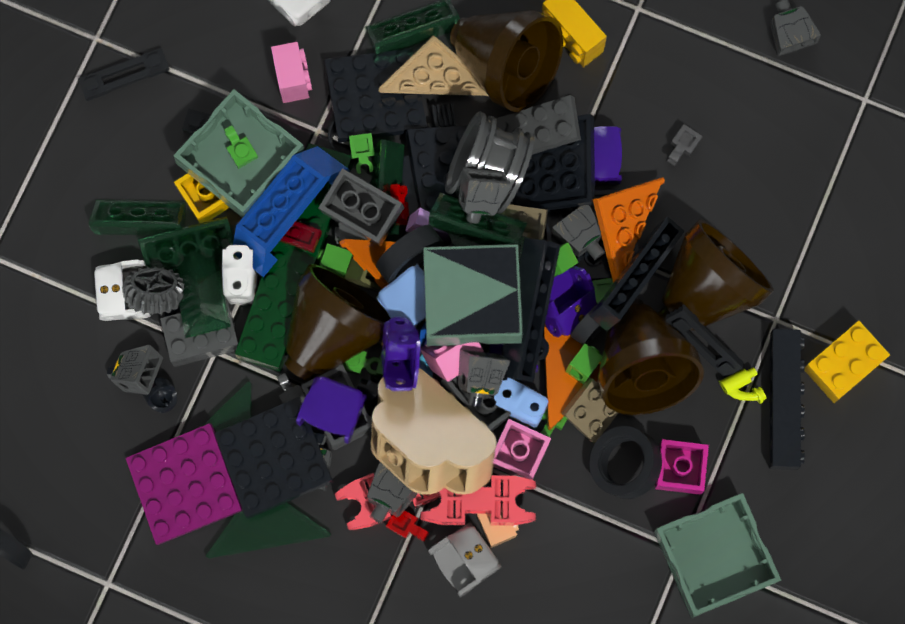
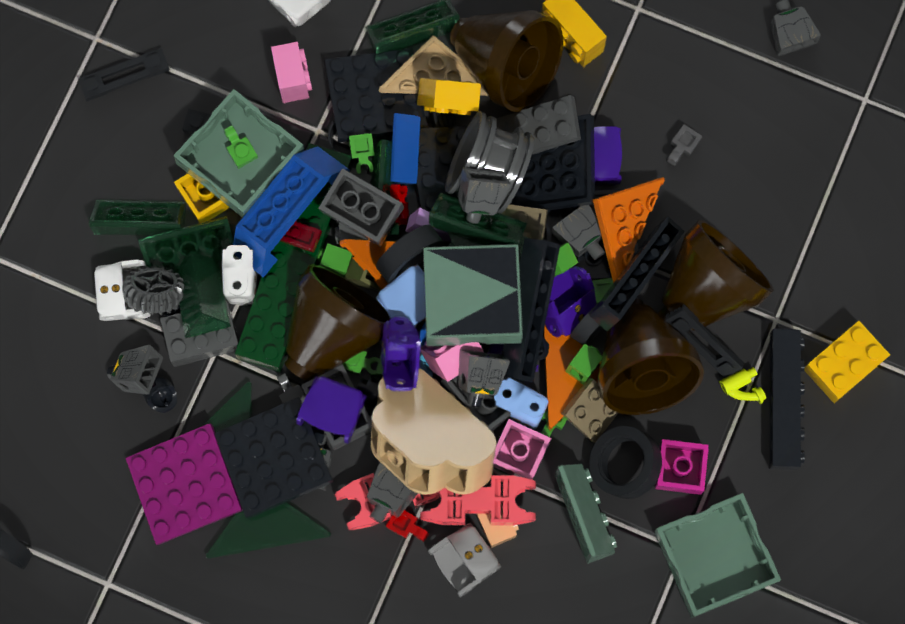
(405, 149): none -> blue slope
(448, 96): none -> yellow brick
(584, 512): none -> sand green slope

